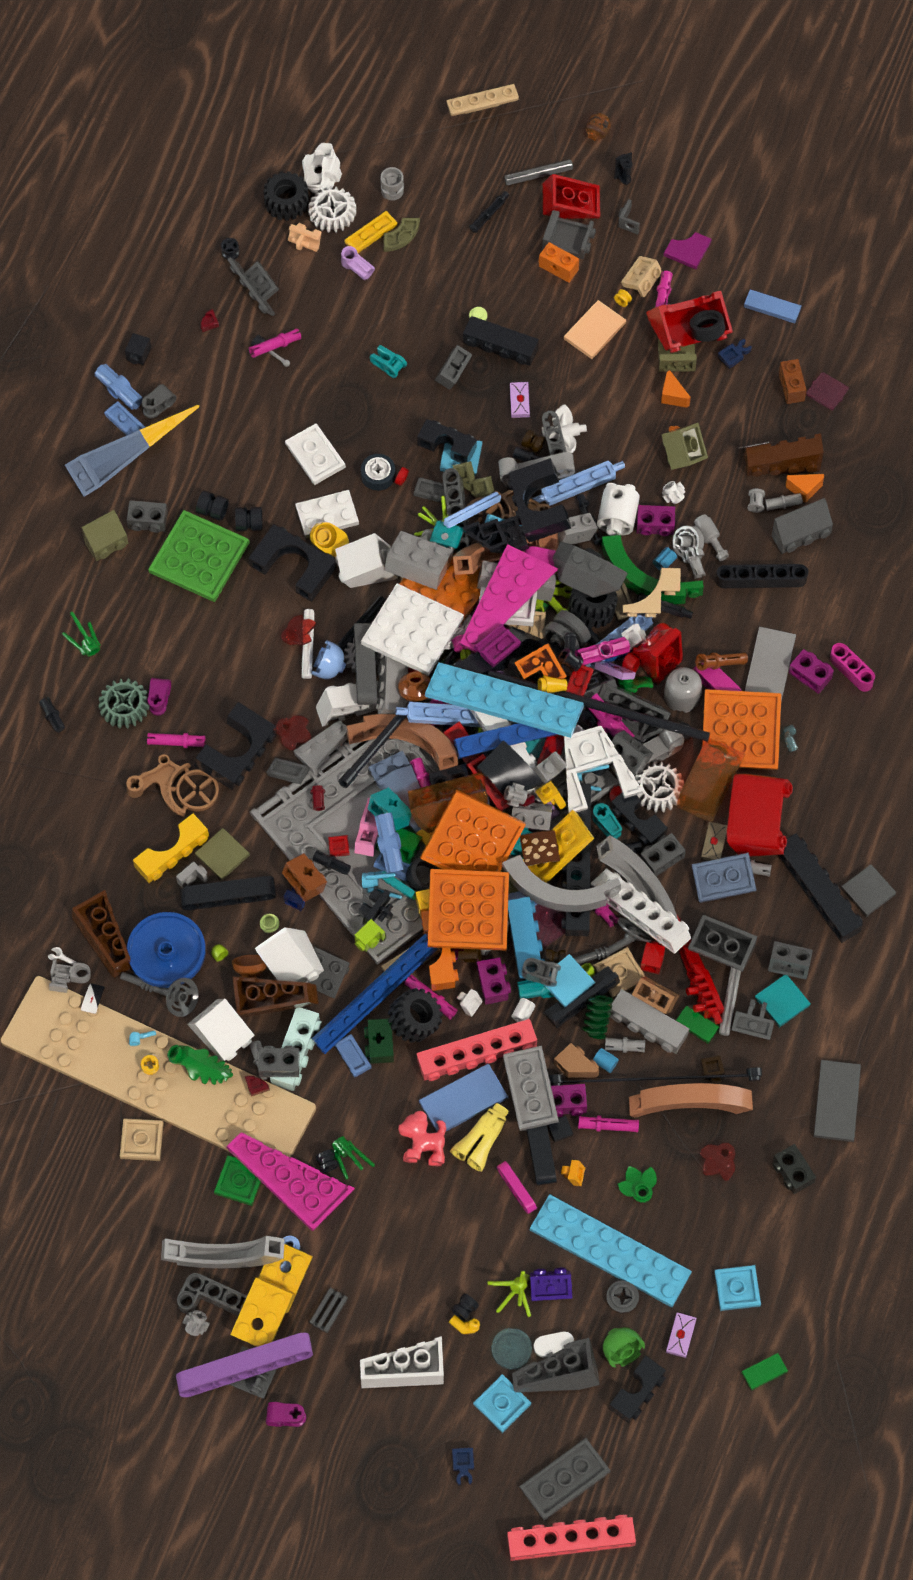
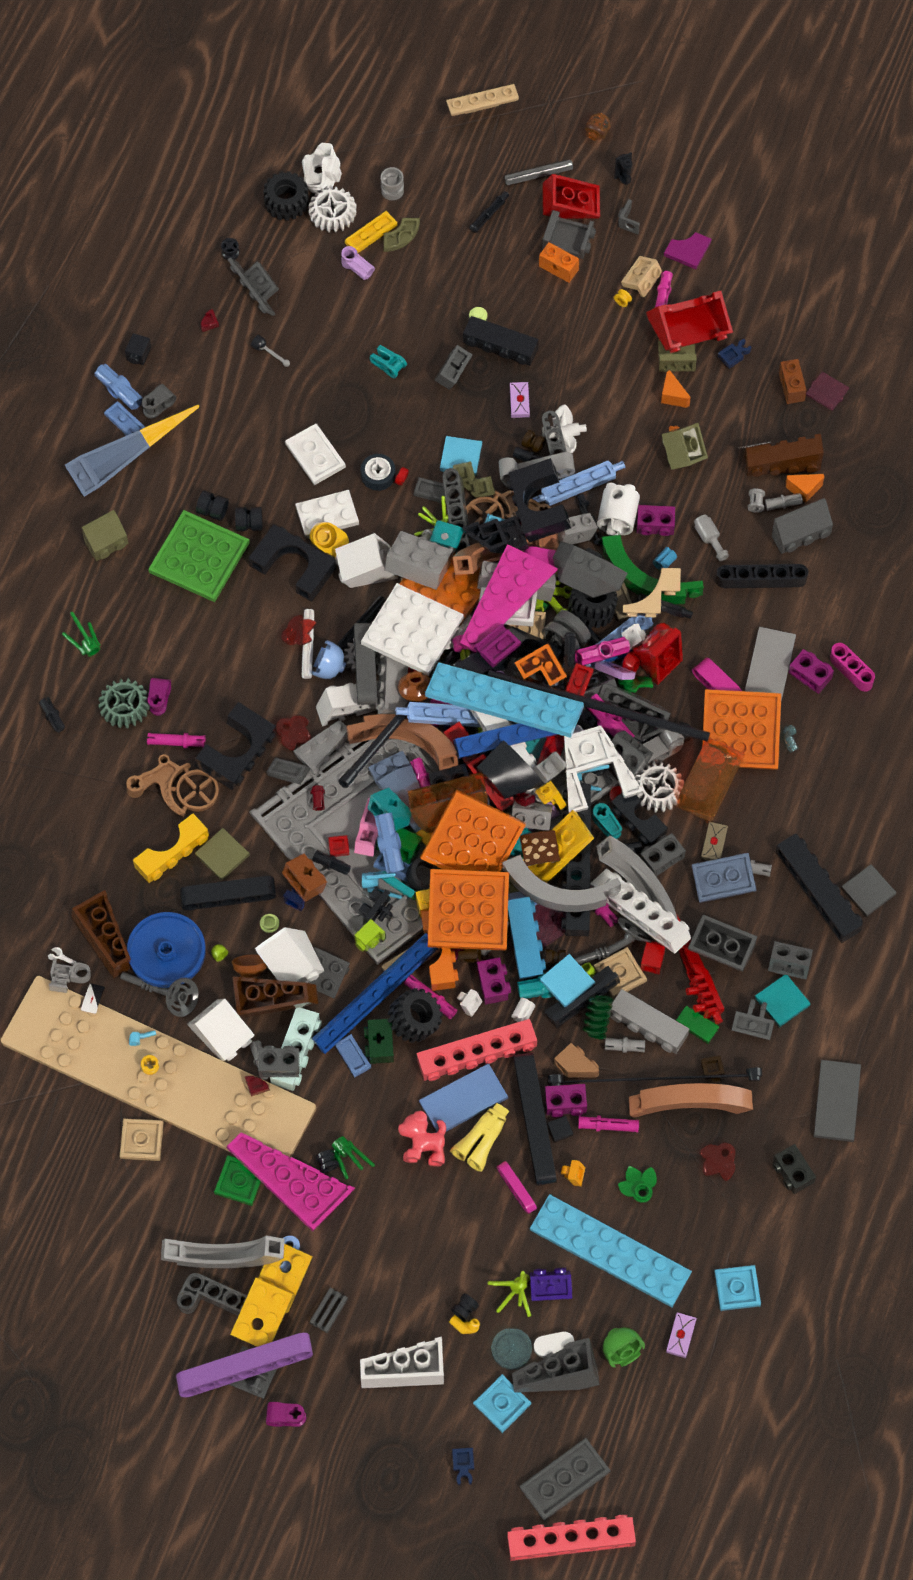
(148, 511): dark grey brick -> none
(189, 874): light grey bracket -> none
(196, 1323): light grey gear -> none
(199, 1064): green plant -> none
(281, 340): dark pink pin -> none
(304, 238): light nougat hips -> none
(434, 433): black arch -> none
(472, 510): light blue axle -> none
(515, 794): light grey gear -> none
(530, 1088): light grey tile -> none
(542, 971): dark grey piece -> none
(551, 684): yellow cone -> none
(570, 659): black bush -> none
(595, 329): light nougat tile -> none
(605, 1060): dark azure piece -> none
(628, 1405): black arch -> none
(630, 1291): dark grey gear -> none
(655, 995): medium nougat brick -> none
(673, 492): white gear -> none
(683, 689): light grey cylinder -> none
(693, 548): light grey pin -> none
(710, 333): black tyre -> none
(715, 660): dark orange pin -> none
(729, 1003): light grey axle -> none
(757, 814): red windscreen -> none
(764, 1371): green tile -> none
(772, 306): medium blue tile -> none

